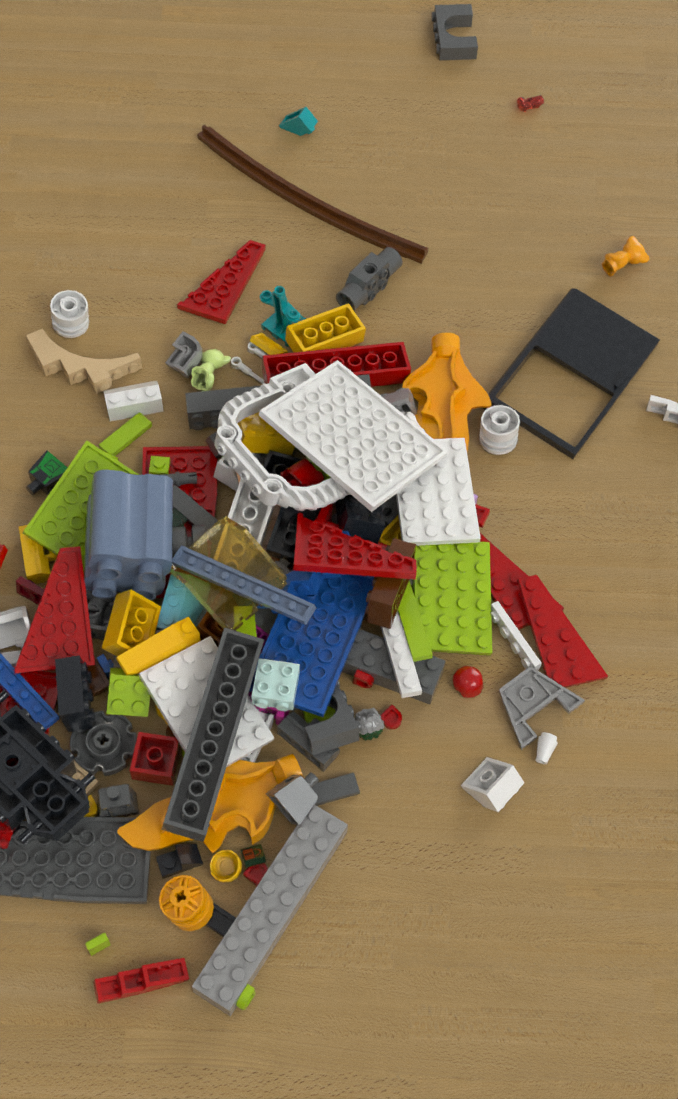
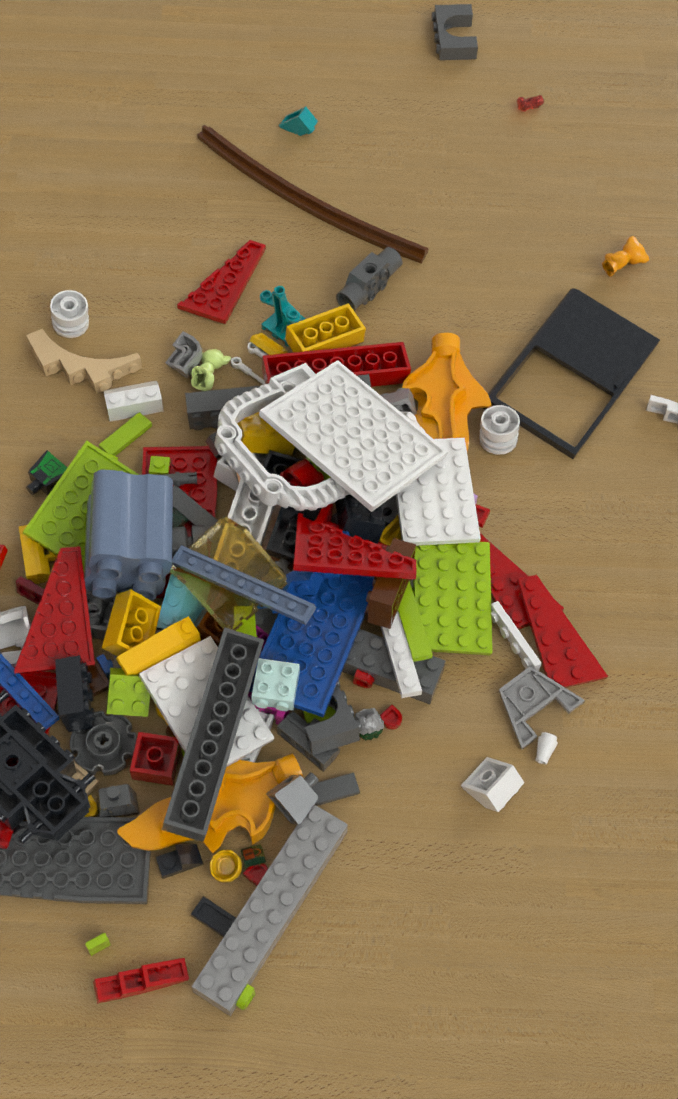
(186, 903): light orange wheel -> none
(468, 681): red hair -> none

